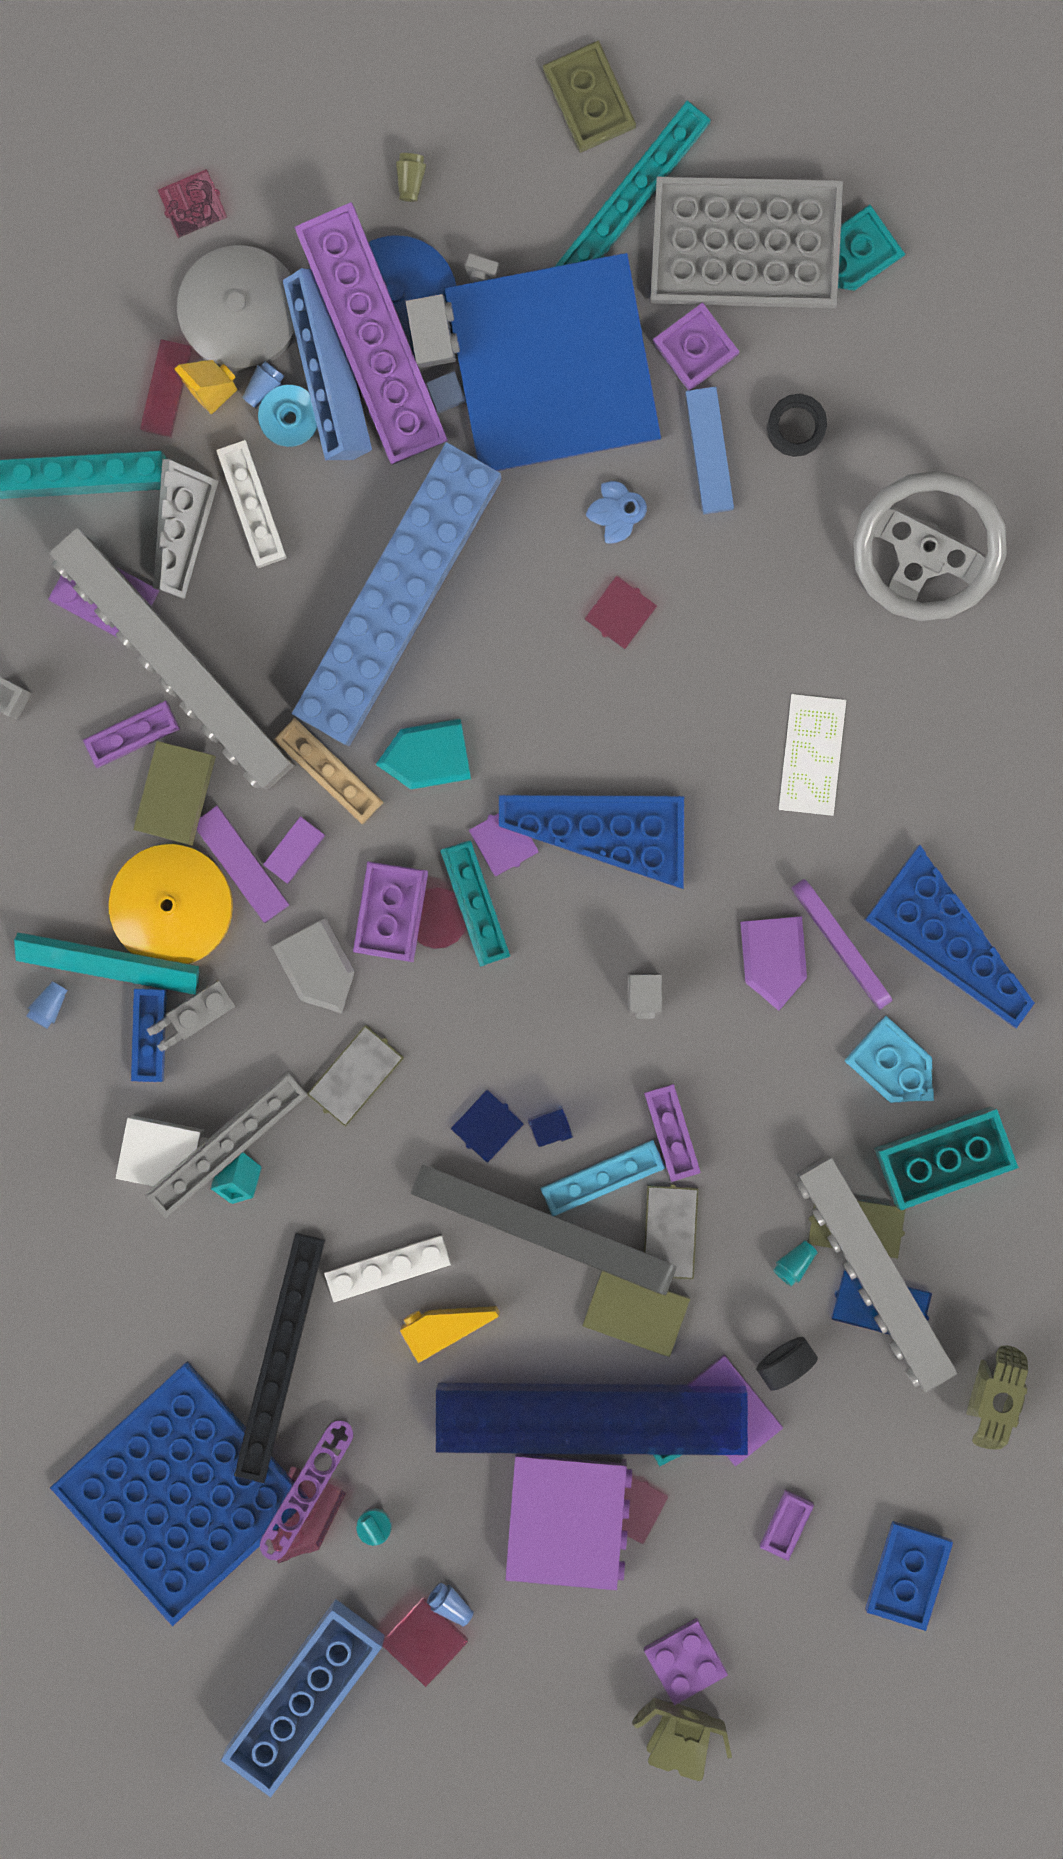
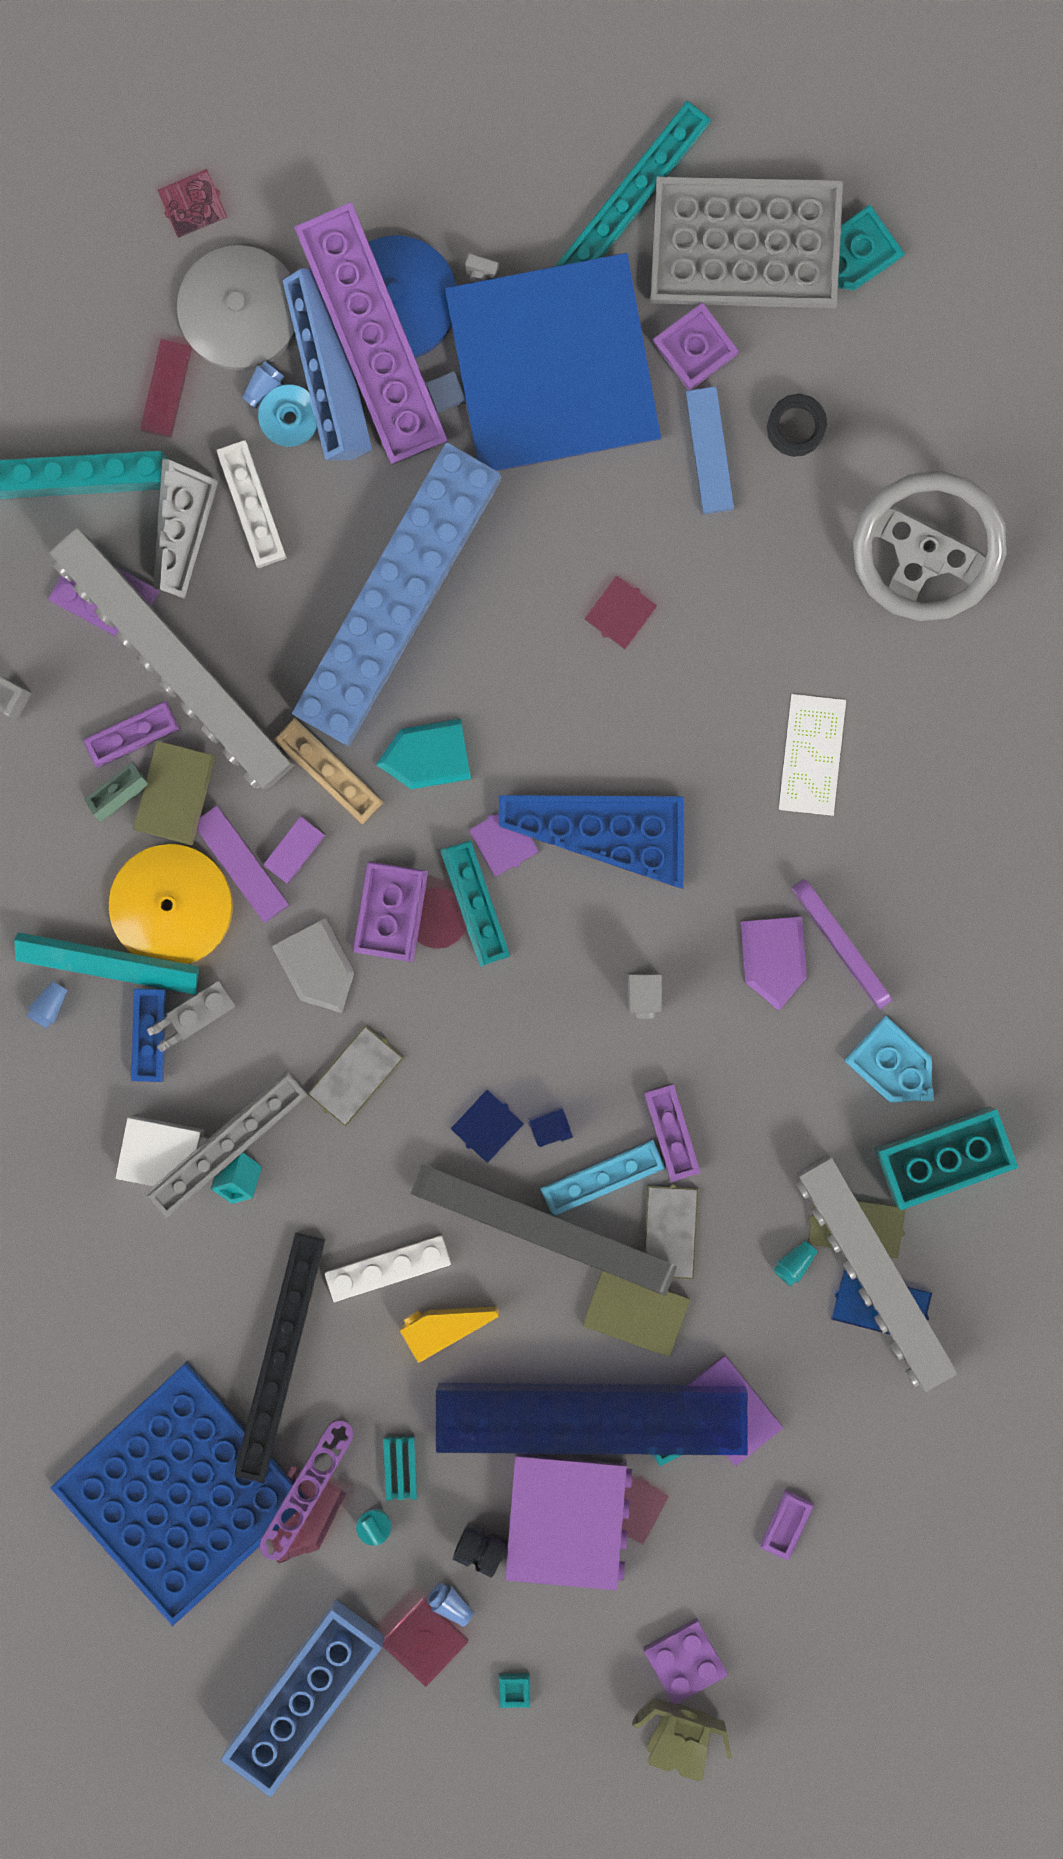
(116, 792): none -> sand green plate
(208, 382): yellow slope -> none
(400, 1494): none -> teal tile
(410, 175): olive cone -> none
(431, 330): light grey brick -> none
(480, 1550): none -> black wheel
(514, 1690): none -> teal tile
(589, 96): olive tile -> none
(612, 511): medium blue plate -> none
(787, 1363): black tyre -> none
(909, 1575): blue plate -> none
(938, 930): blue wing -> none
(1008, 1378): olive piece -> none

